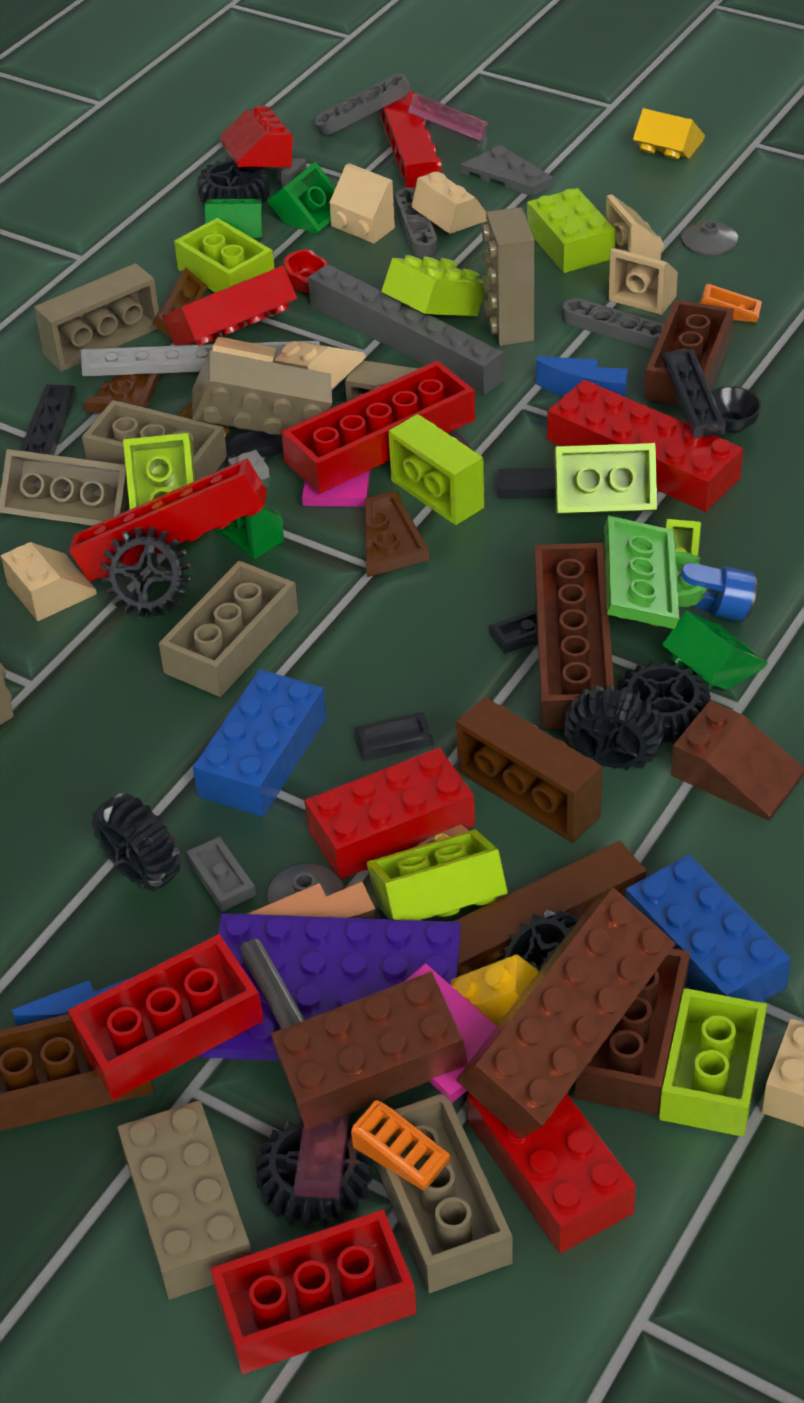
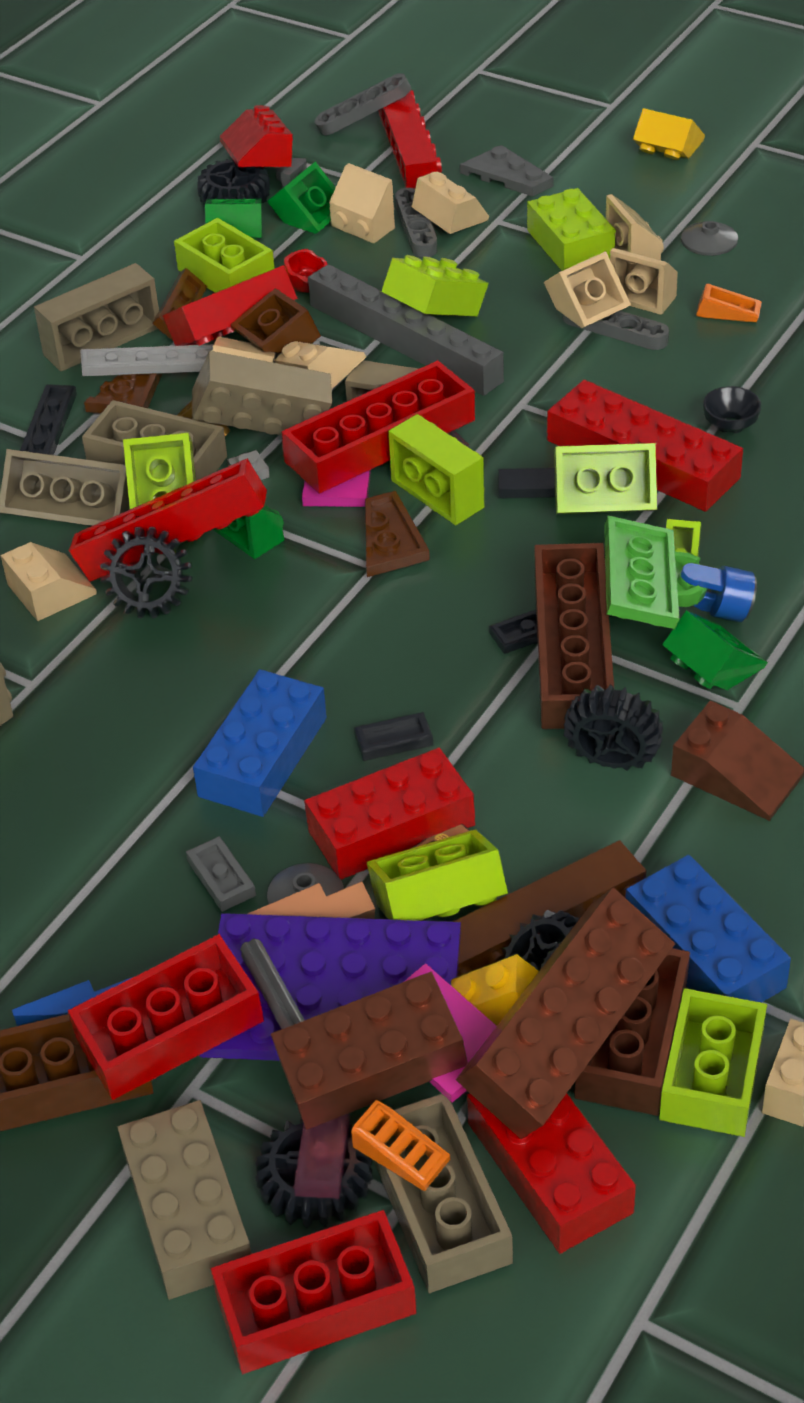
(136, 841): black gear -> none
(229, 628): dark tan brick -> none
(264, 443): black tile -> none
(276, 322): none -> reddish brown slope
(448, 117): clear pink tile -> none
(509, 276): dark tan brick -> none
(529, 769): reddish brown brick -> none
(564, 374): blue slope -> none
(588, 291): none -> tan slope
(672, 691): black gear -> none
(693, 393): black tile -> none
(695, 327): copper brick -> none

